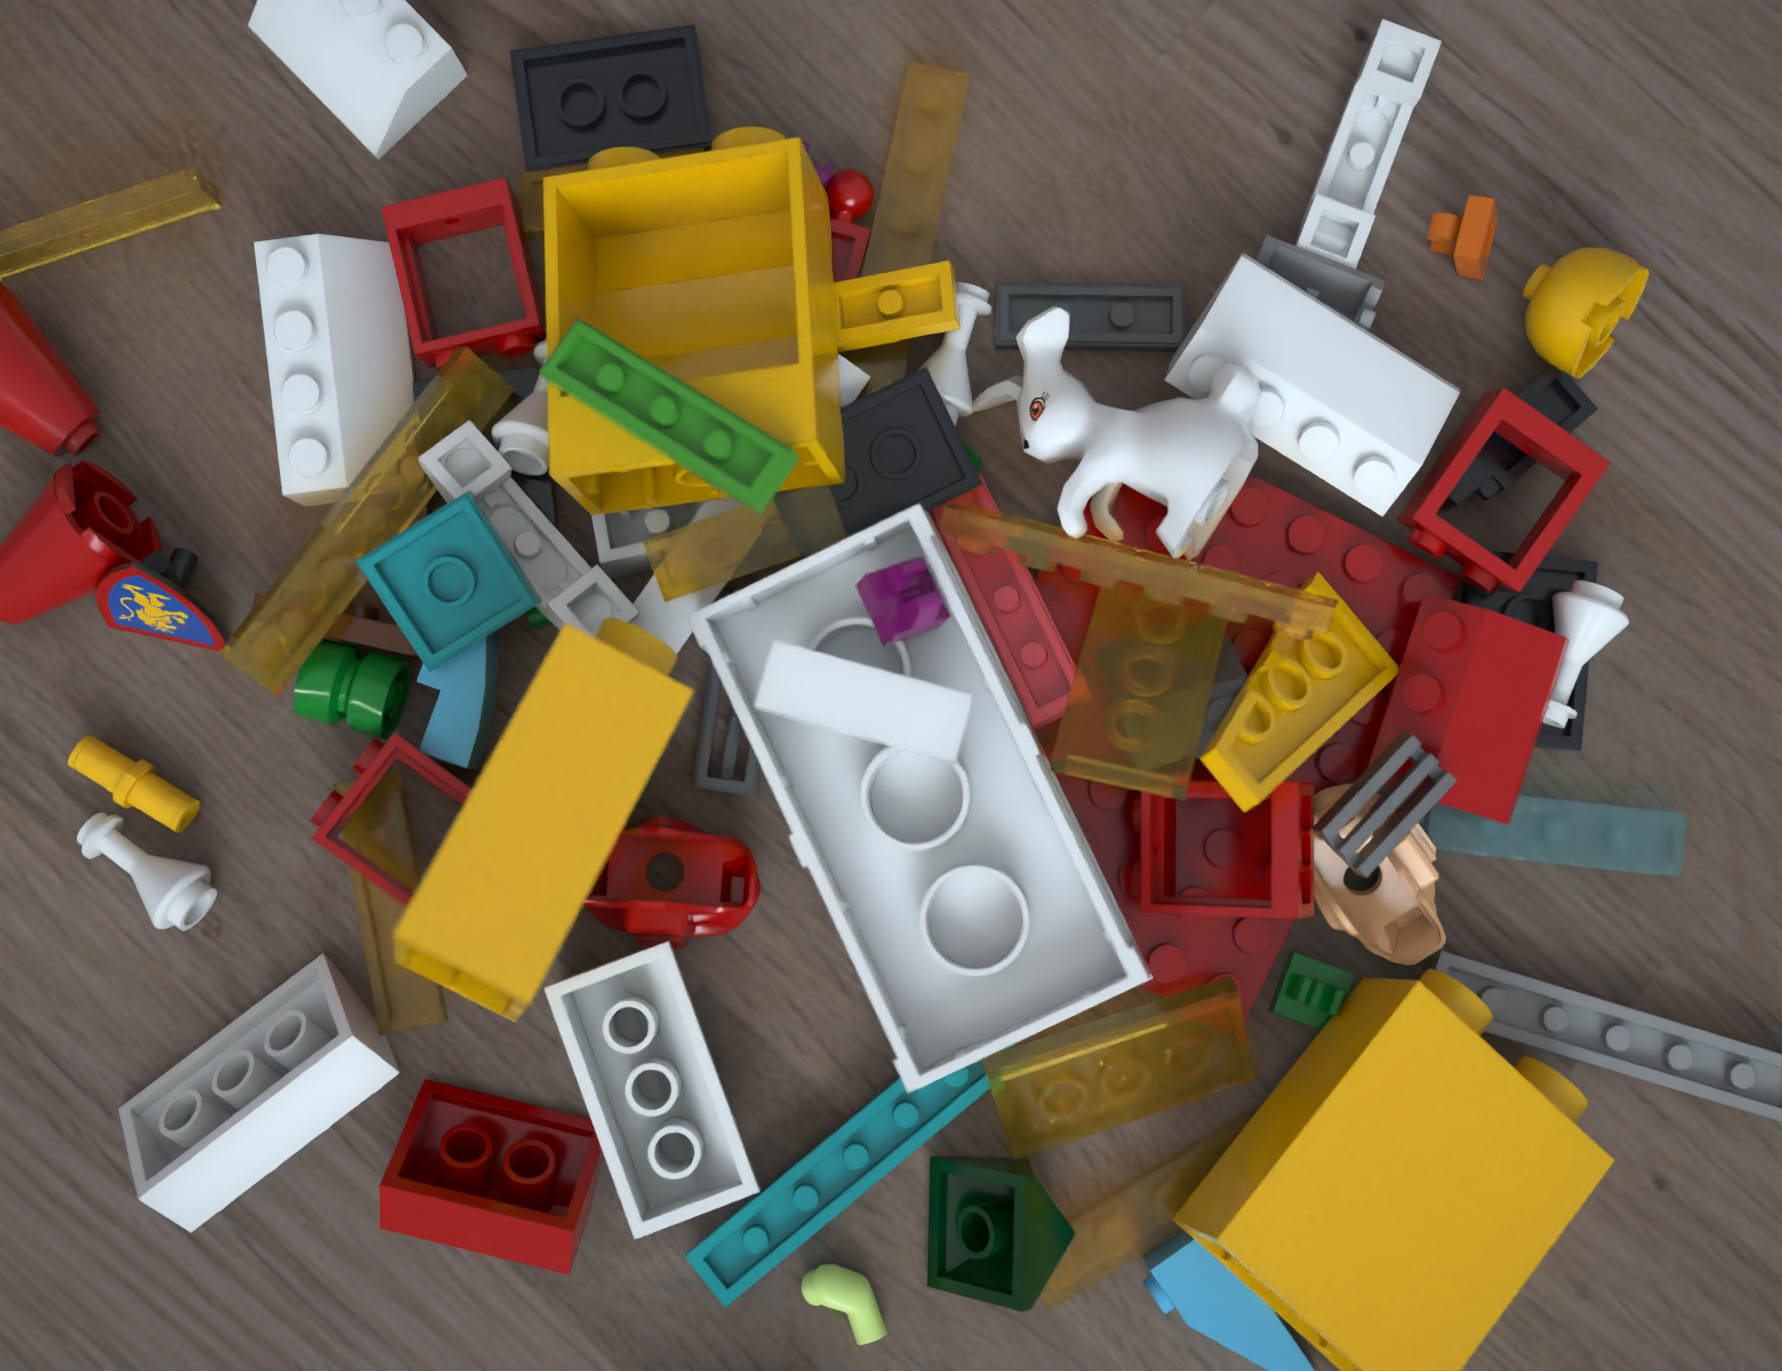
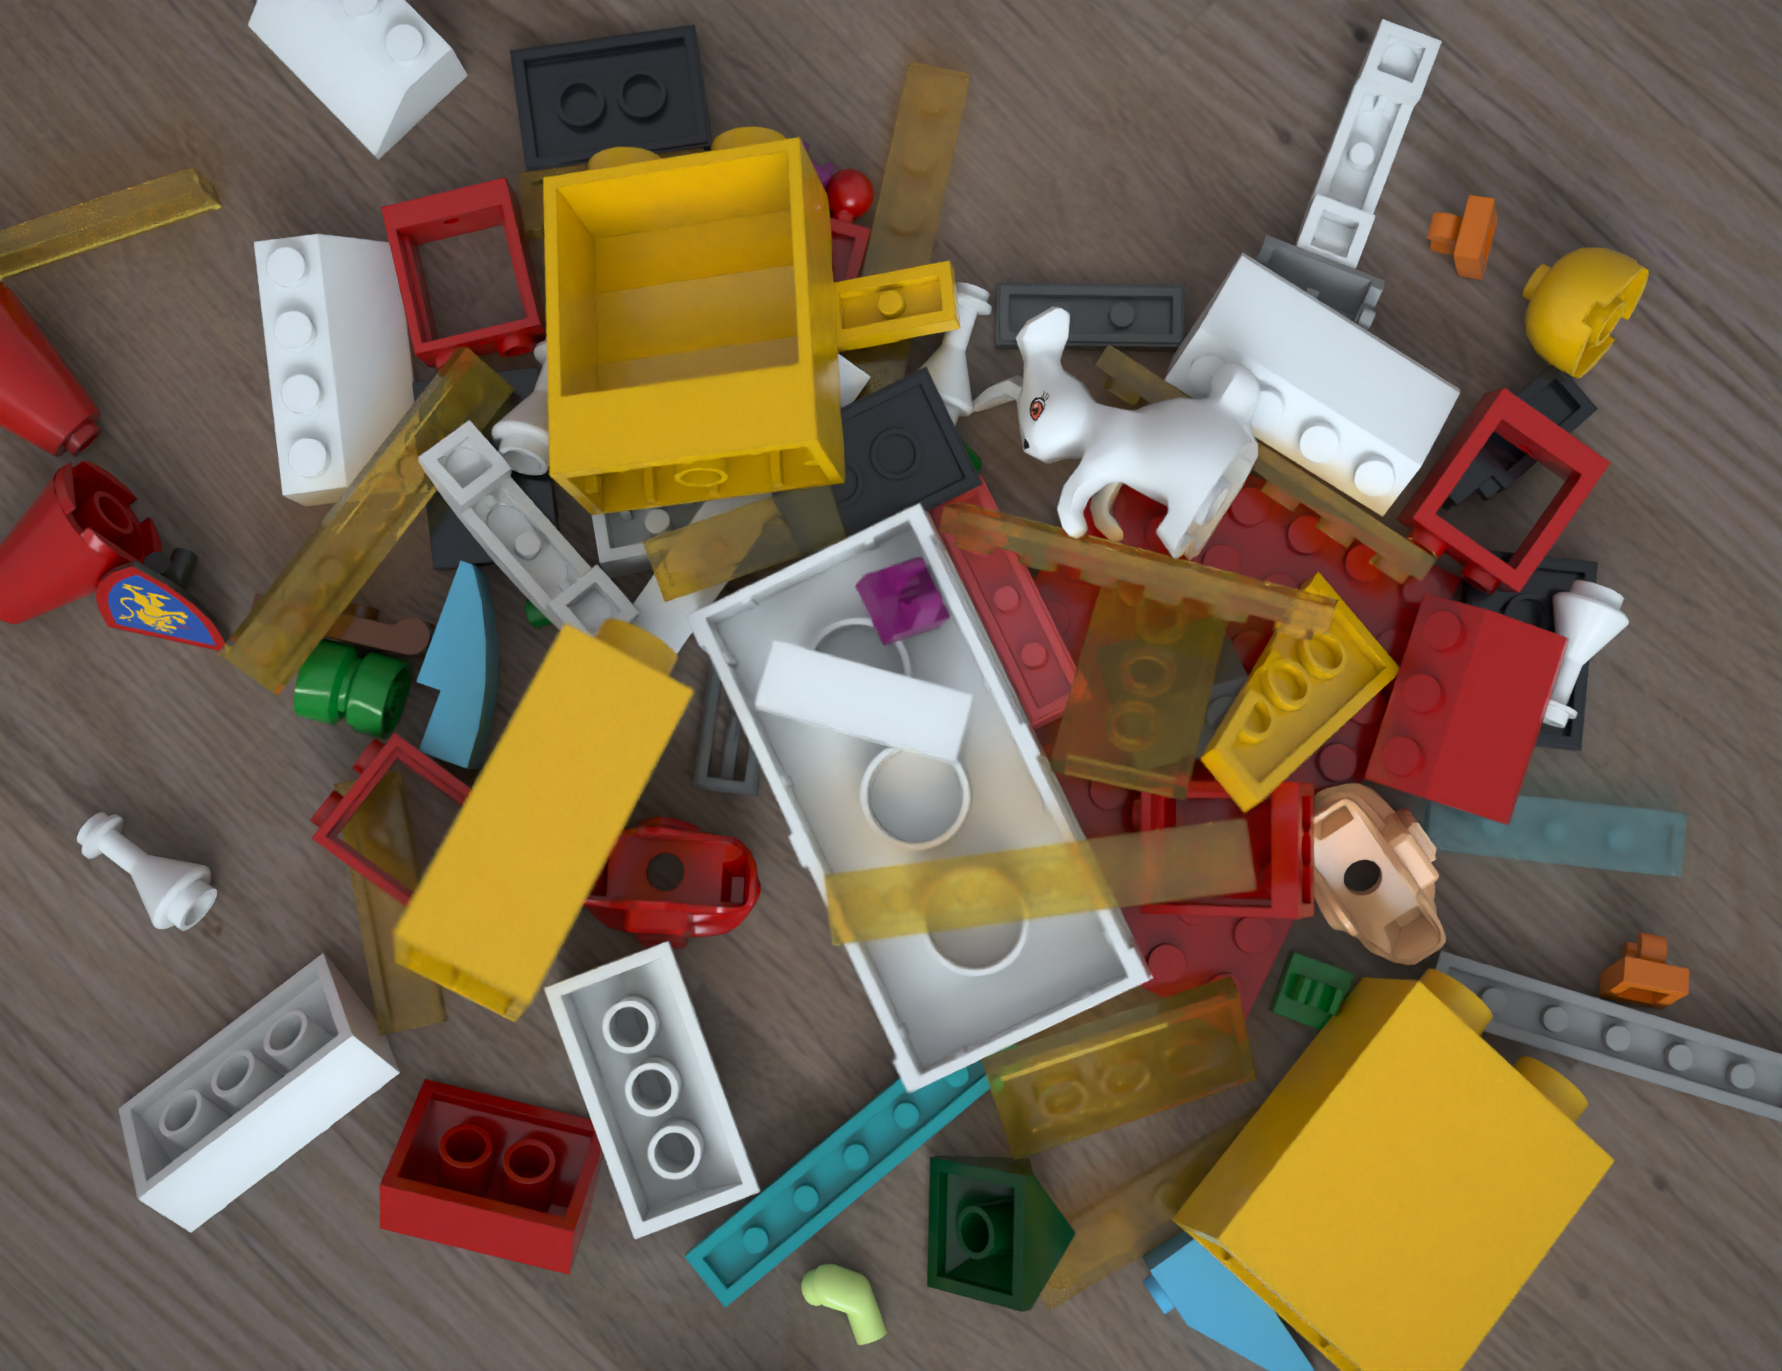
(134, 783): yellow pin -> none
(449, 580): teal tile -> none
(669, 416): bright green tile -> none
(1040, 882): none -> clear yellow plate
(1285, 481): none -> clear yellow plate
(1403, 821): flat silver tile -> none
(1643, 976): none -> orange tile

